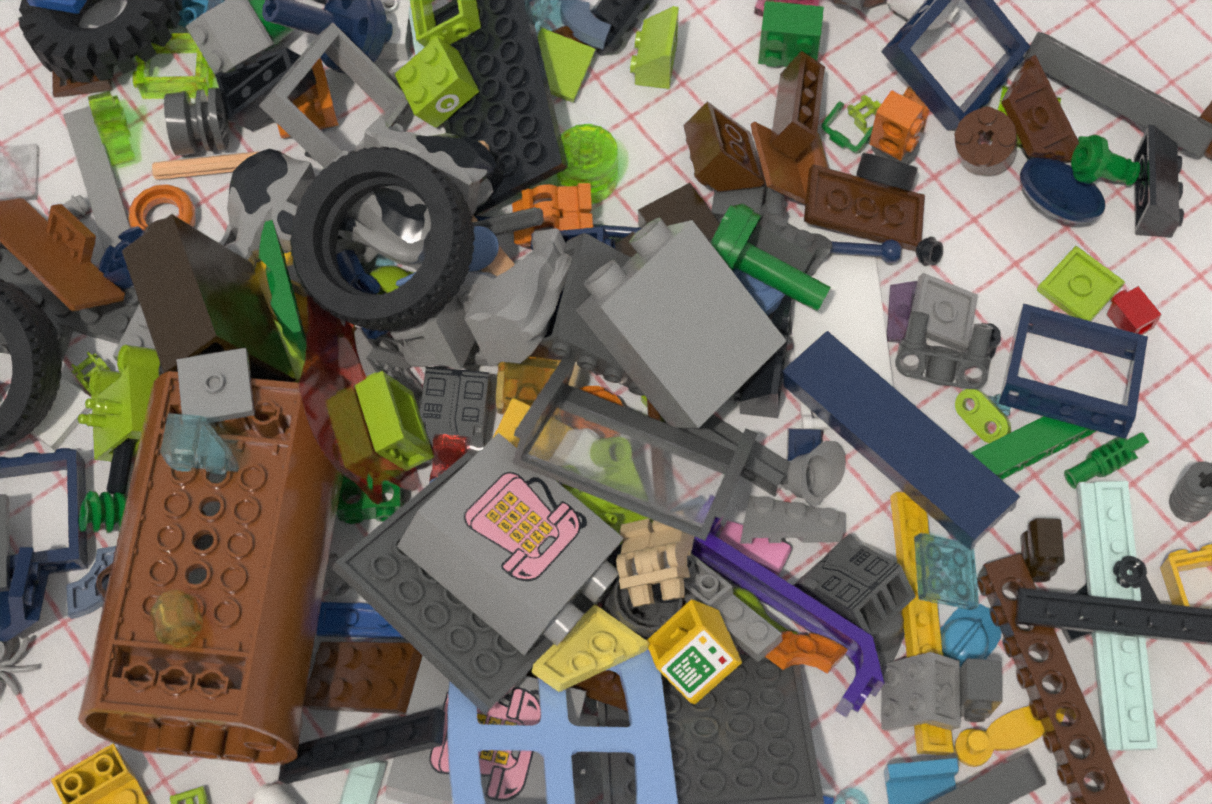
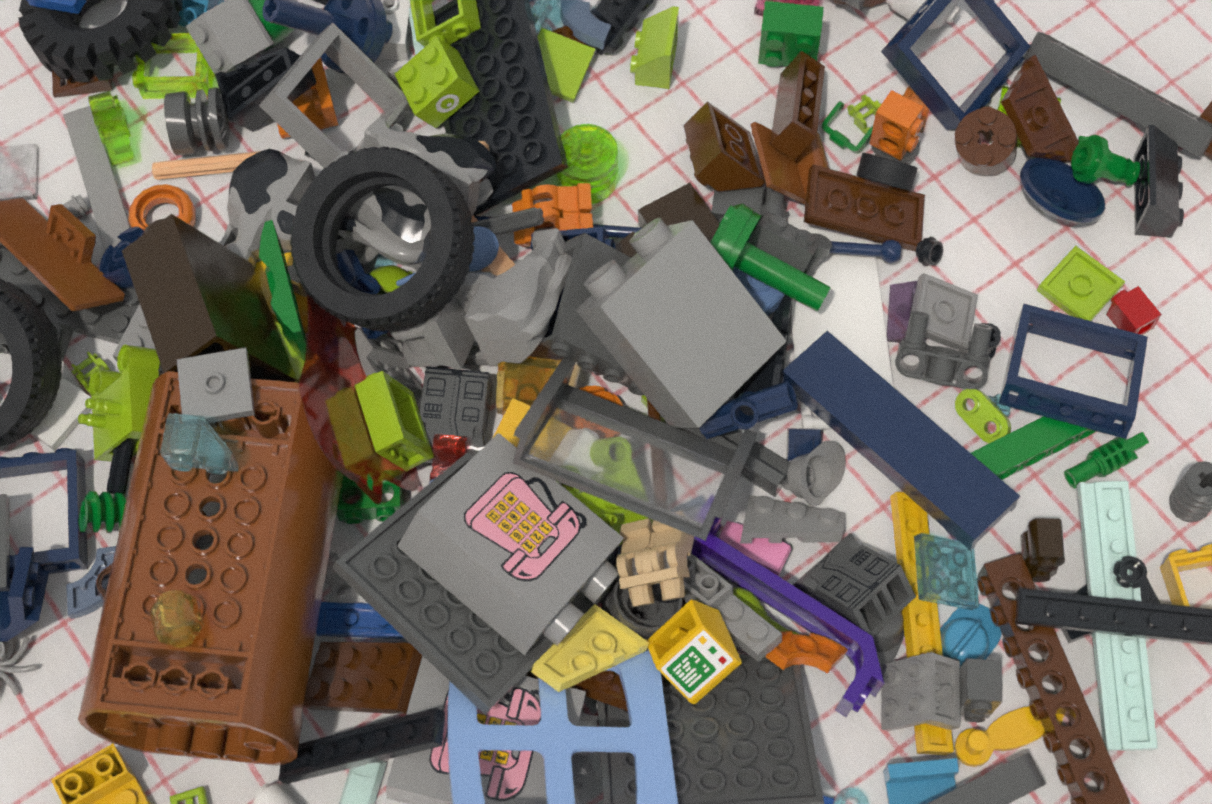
(764, 403): none -> dark blue piece

